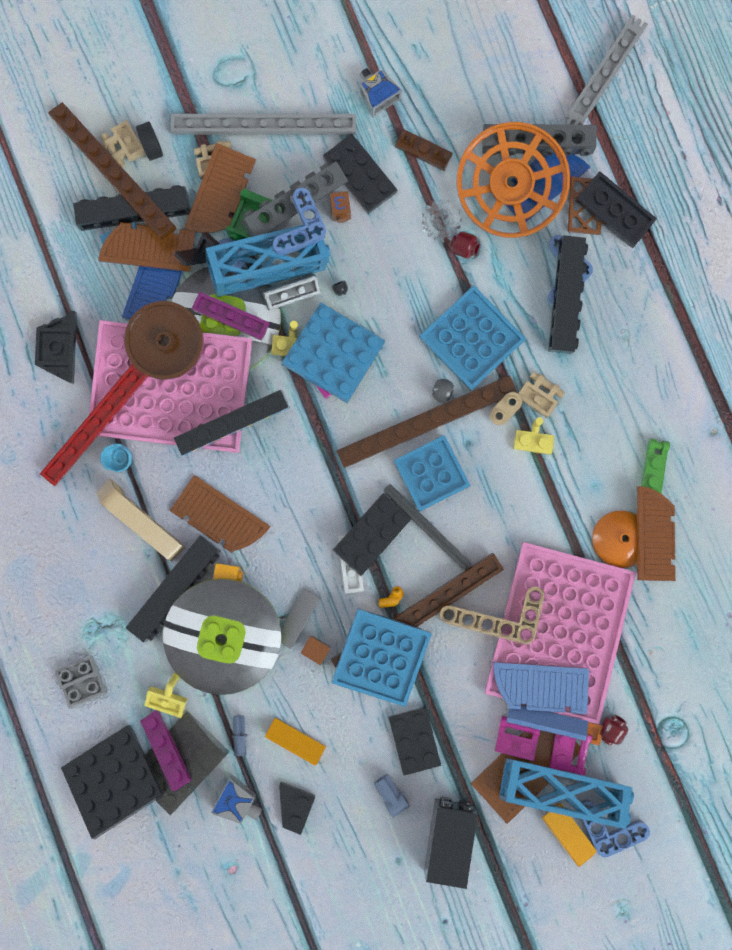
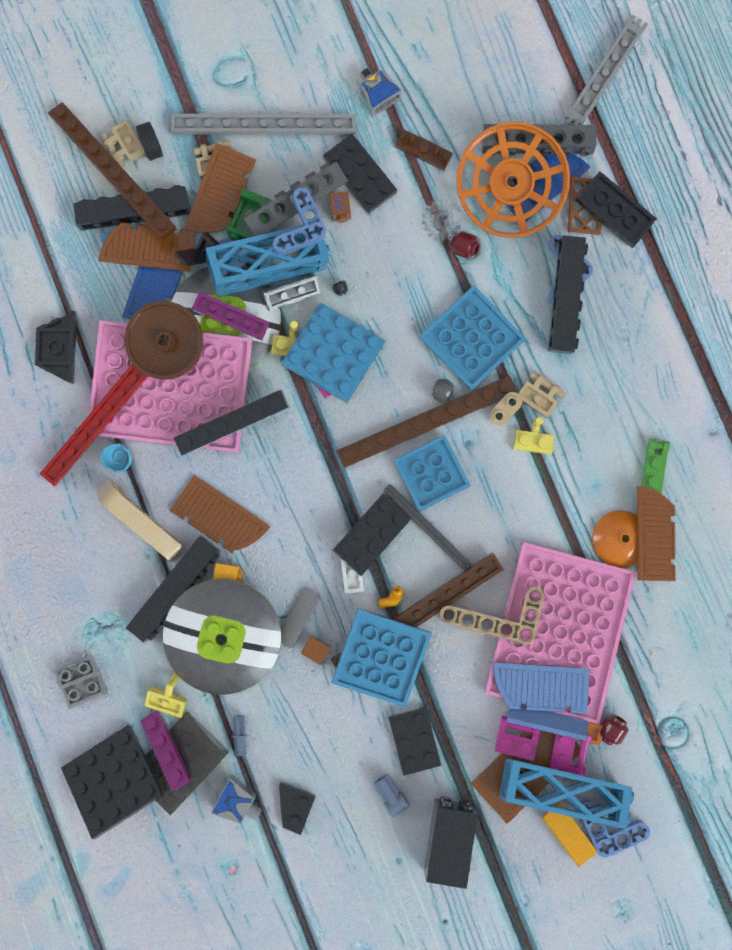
(295, 741): light orange slope -> none

